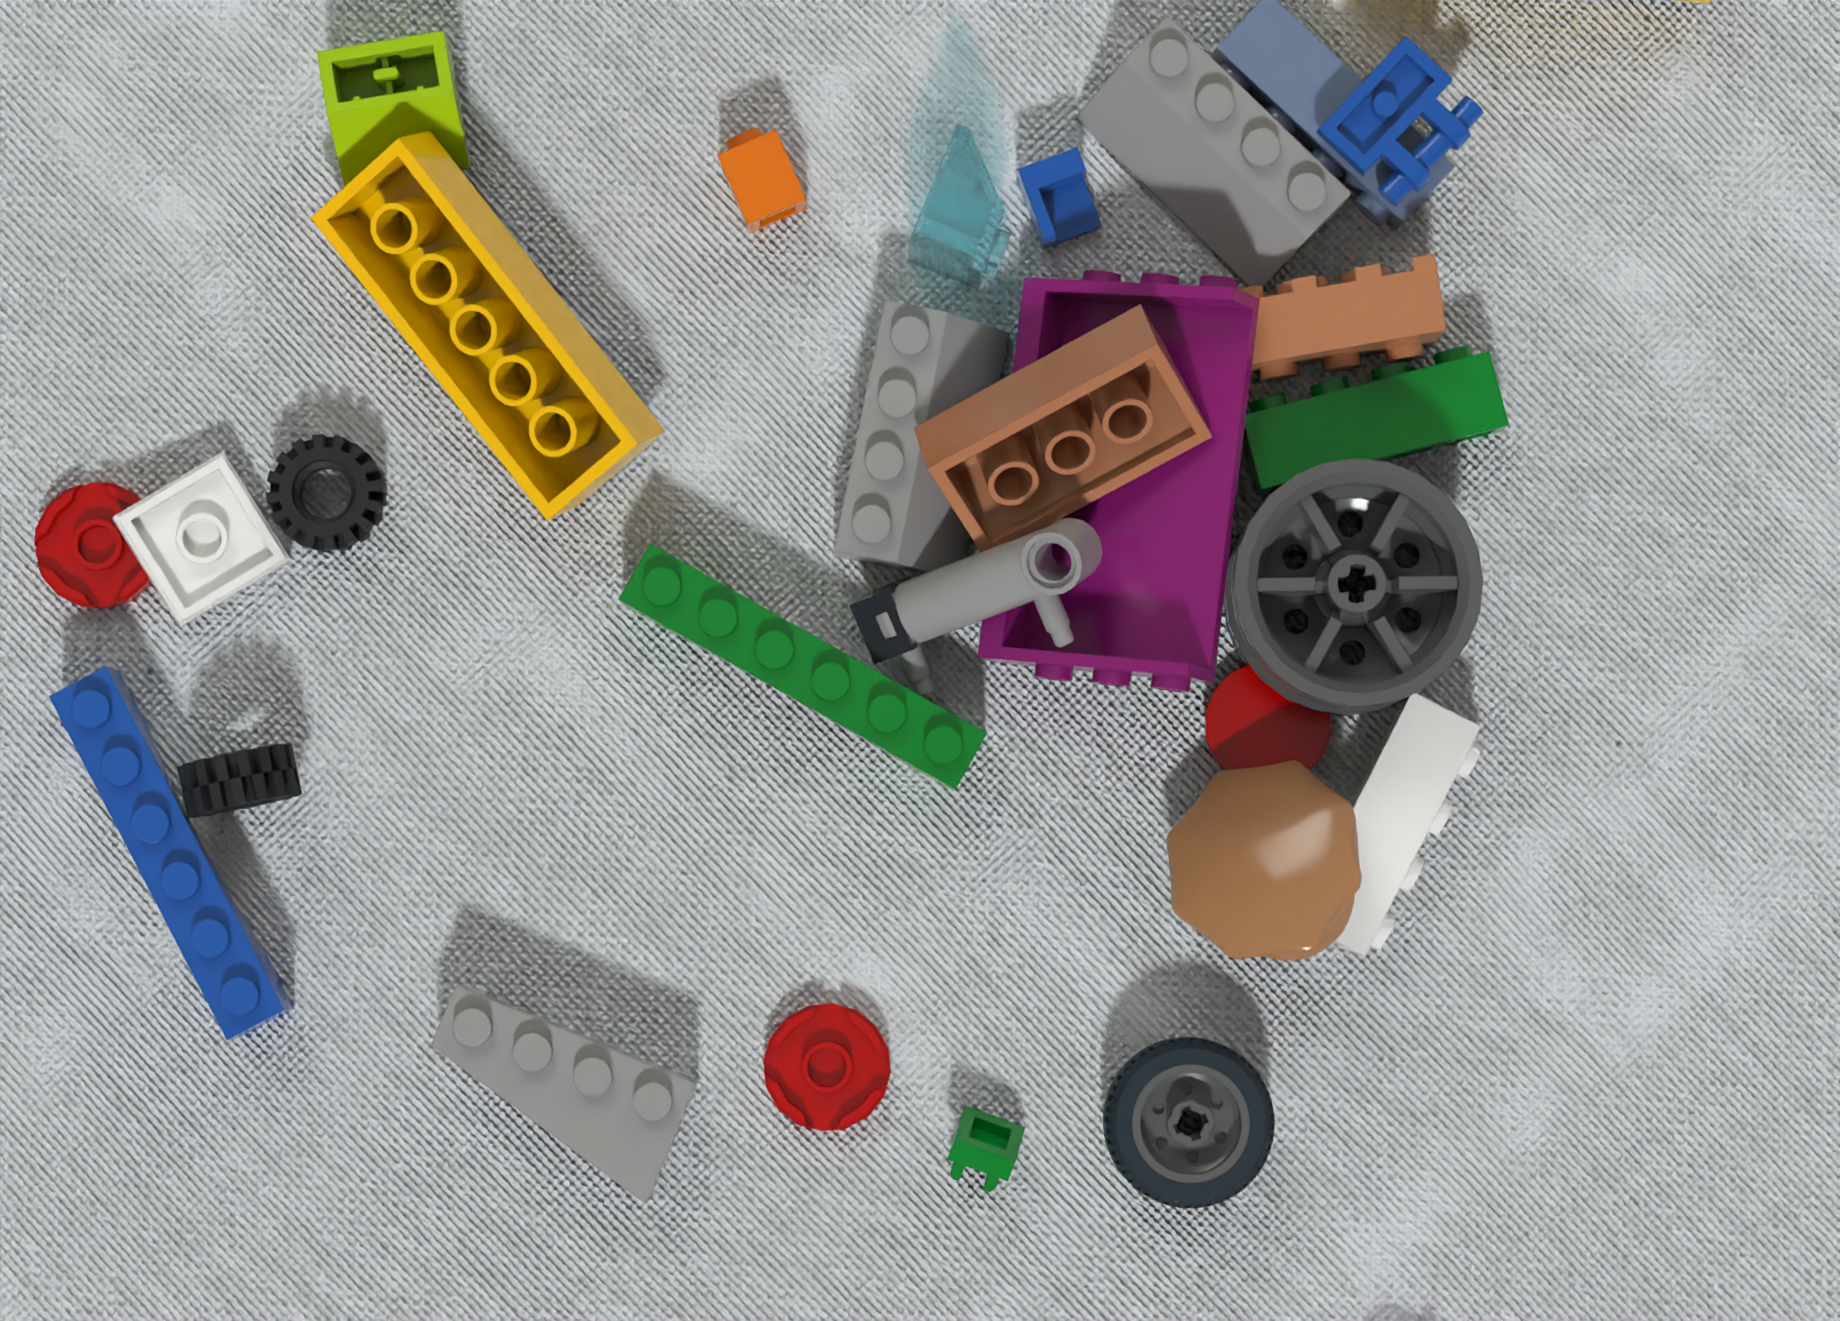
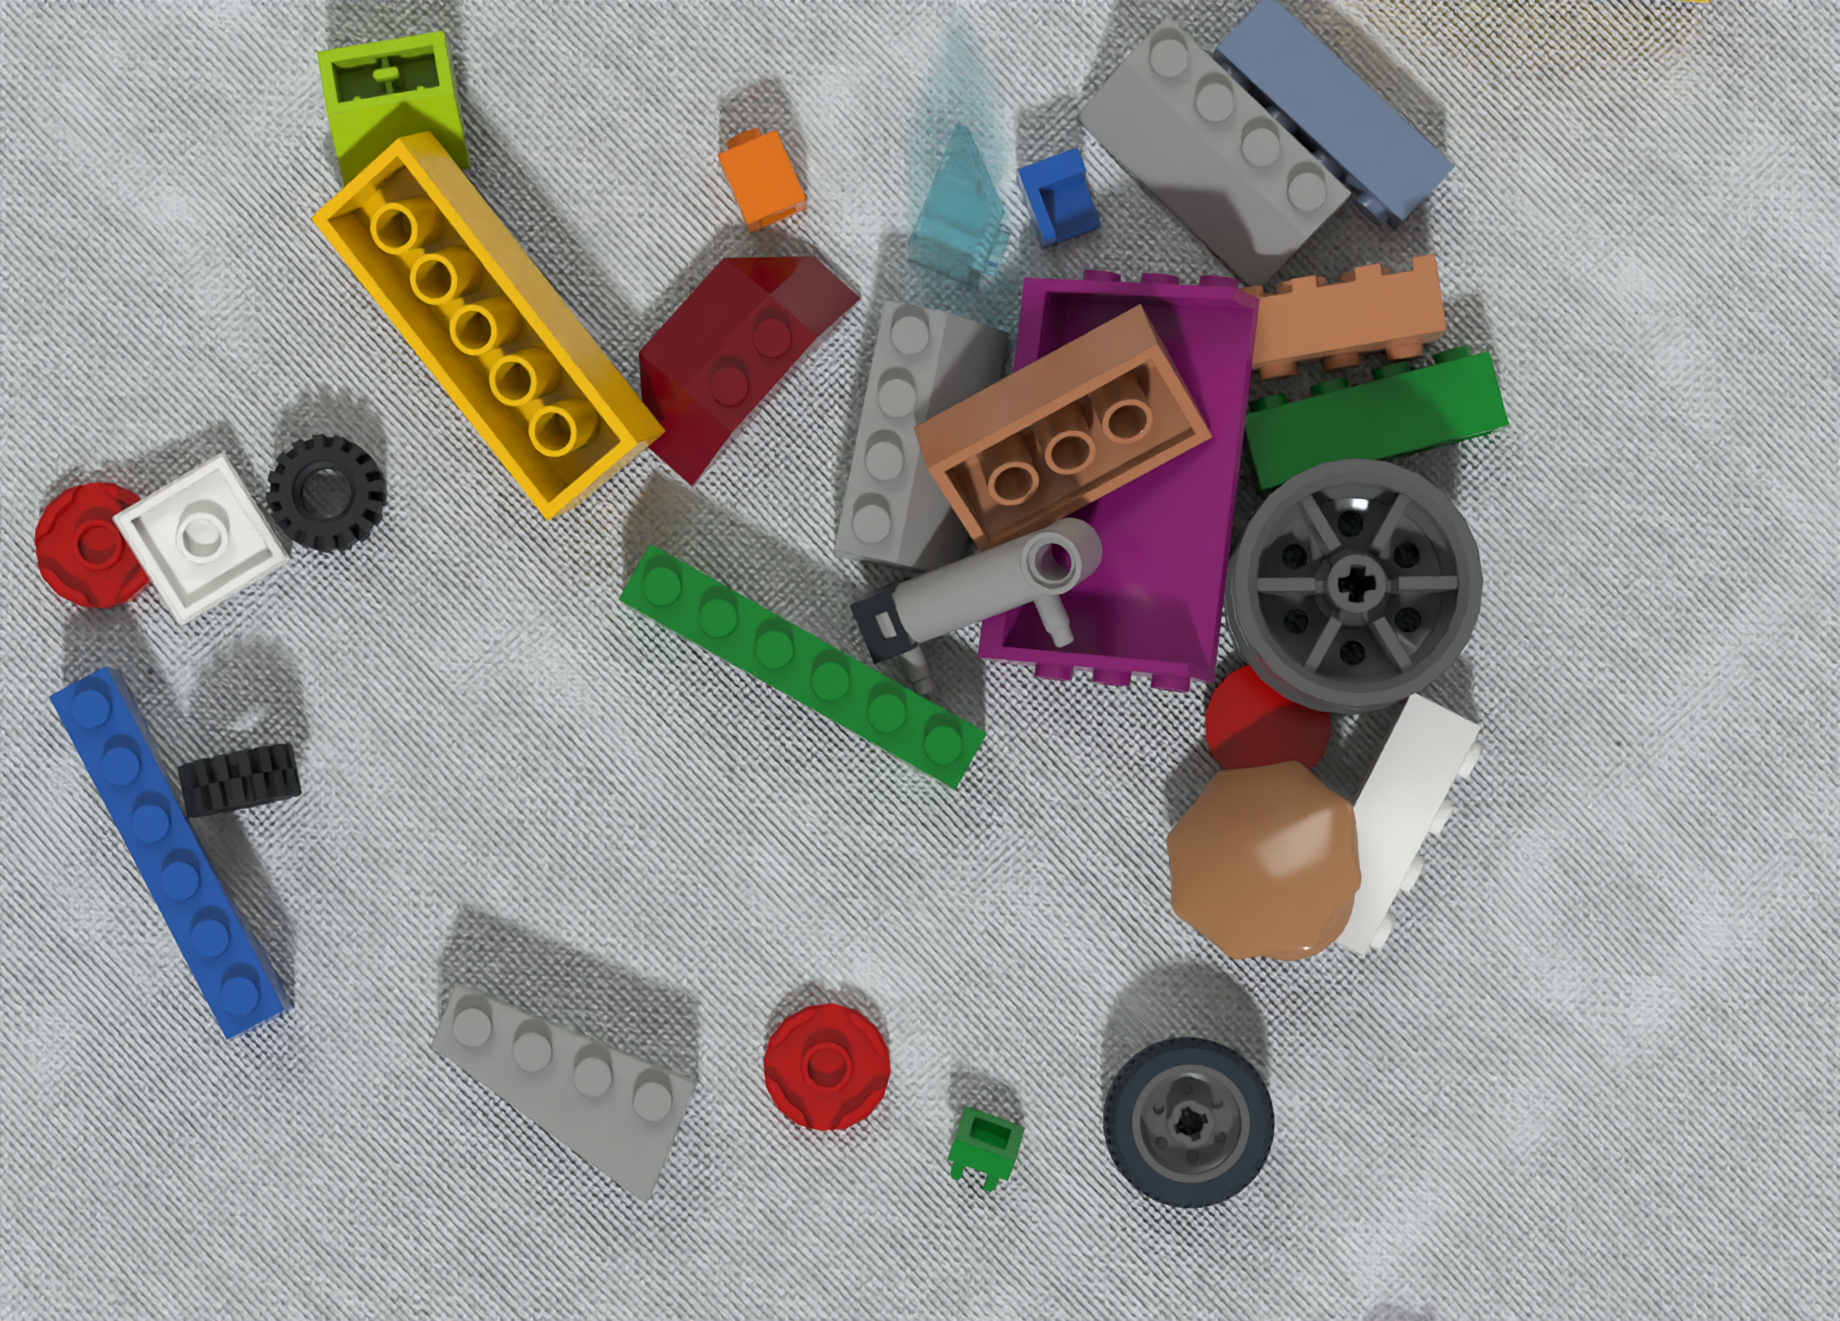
(734, 352): none -> dark red wedge
(1385, 107): blue plate -> none

